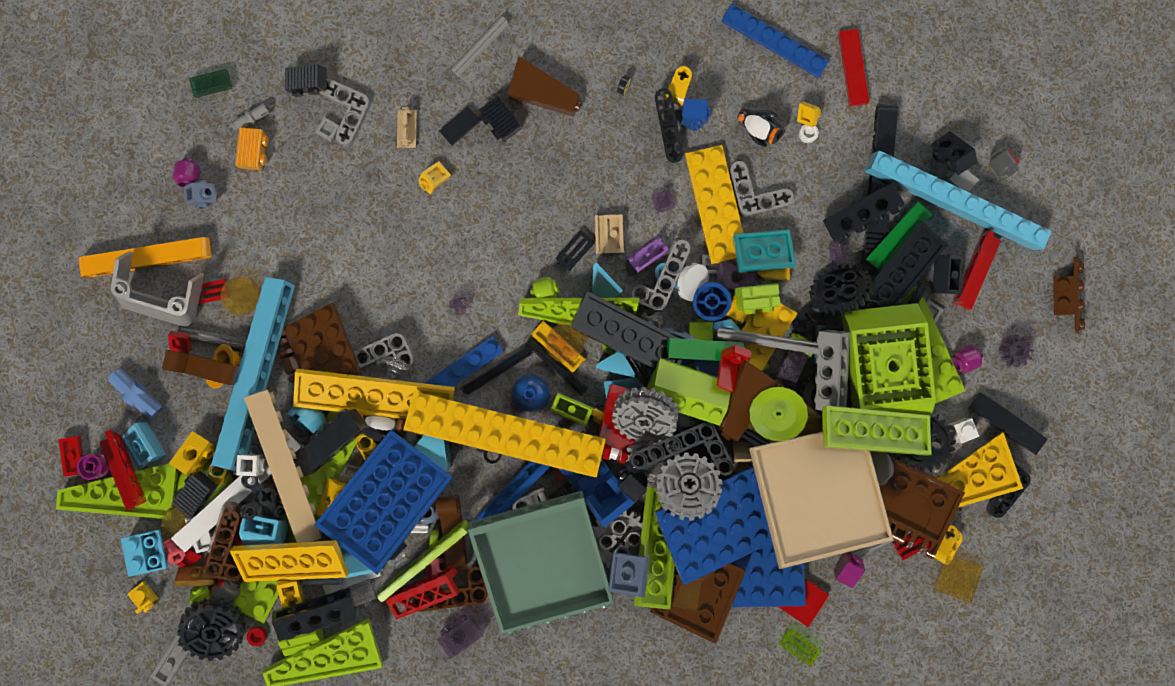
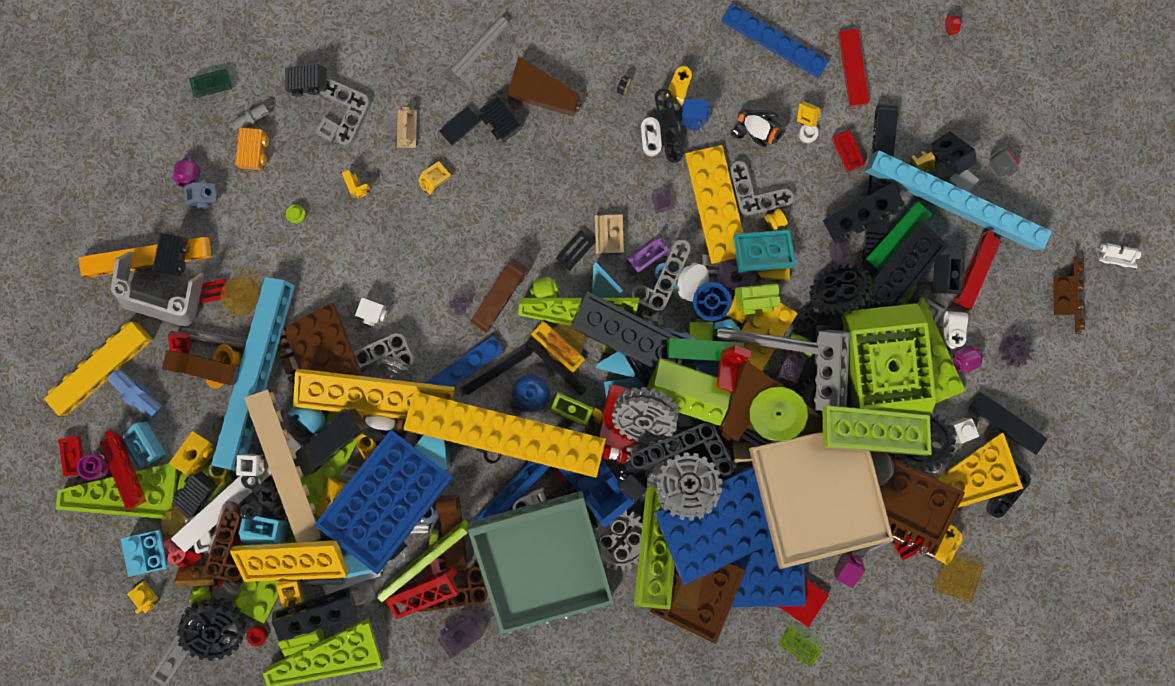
(97, 369): none -> yellow brick
(171, 254): none -> black brick
(295, 214): none -> lime plate
(352, 183): none -> yellow bracket
(371, 312): none -> white brick
(499, 295): none -> reddish brown beam
(629, 574): sand blue tile -> none
(651, 137): none -> white plate
(739, 131): none -> black hinge
(776, 219): none -> yellow wheel
(848, 151): none -> red plate
(925, 162): none -> yellow tile
(952, 24): none -> red tile
(955, 325): none -> white piece
(1110, 253): none -> white hinge

